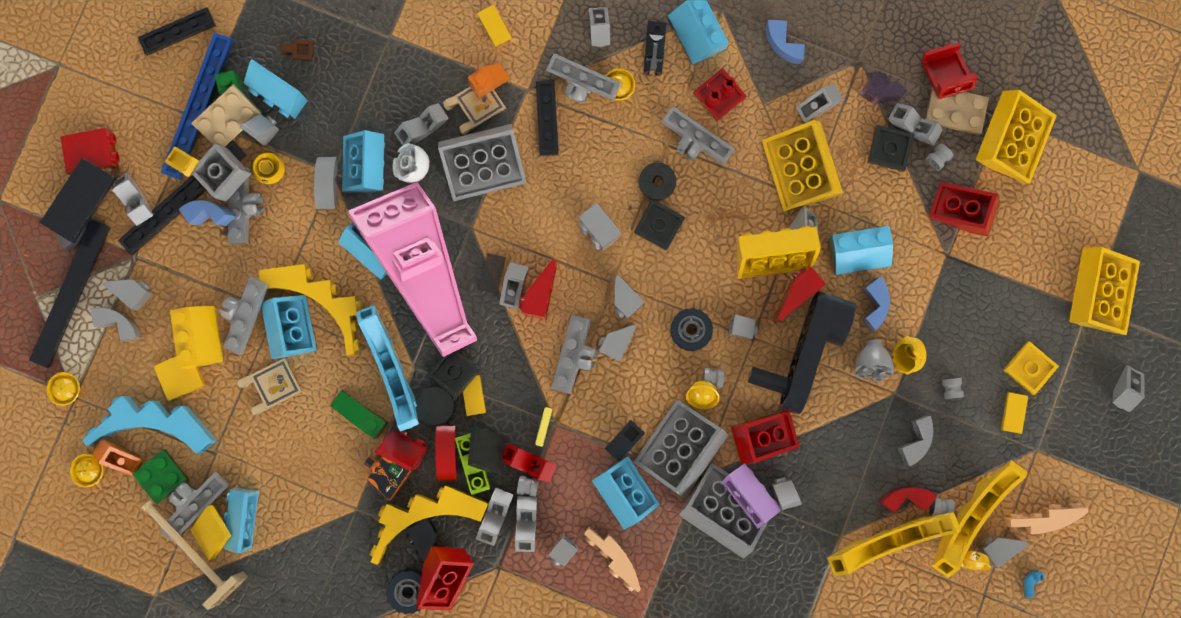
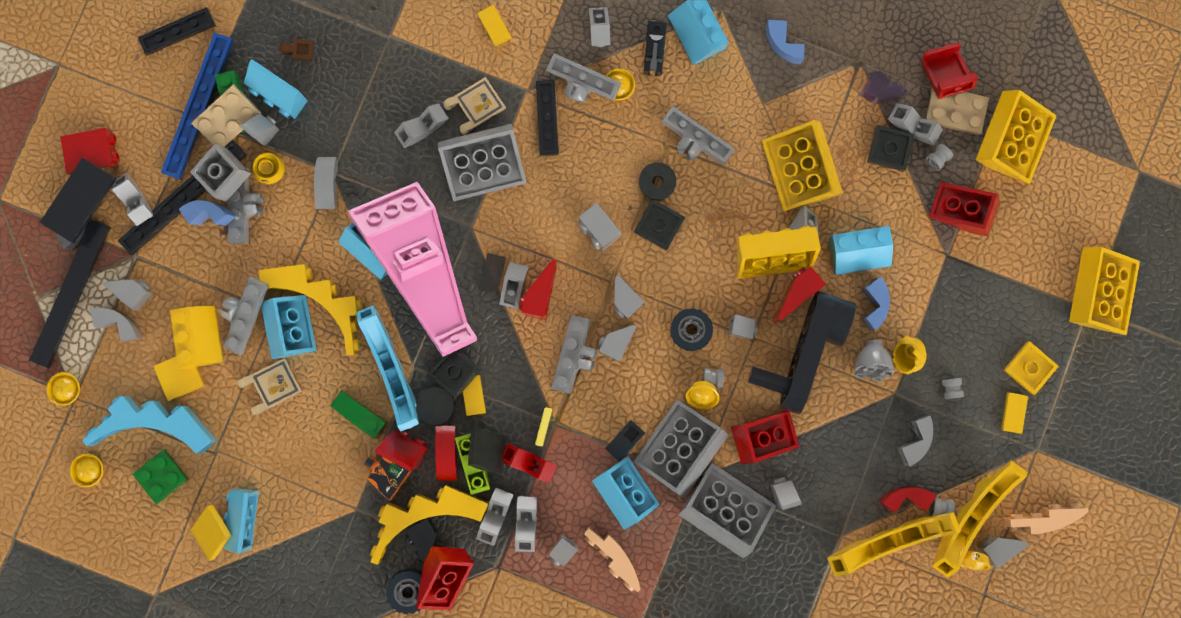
(116, 456): orange slope -> none
(181, 161): yellow tile -> none
(192, 502): light grey plate -> none
(223, 588): tan tile -> none
(363, 162): medium azure slope -> none
(411, 163): white cylinder -> none
(487, 79): orange slope -> none
(527, 486): light grey wheel -> none
(720, 94): red plate -> none
(751, 495): lavender brick -> none
(819, 103): light grey slope -> none
(1029, 582): dark azure arm -> none
(1129, 389): light grey slope -> none

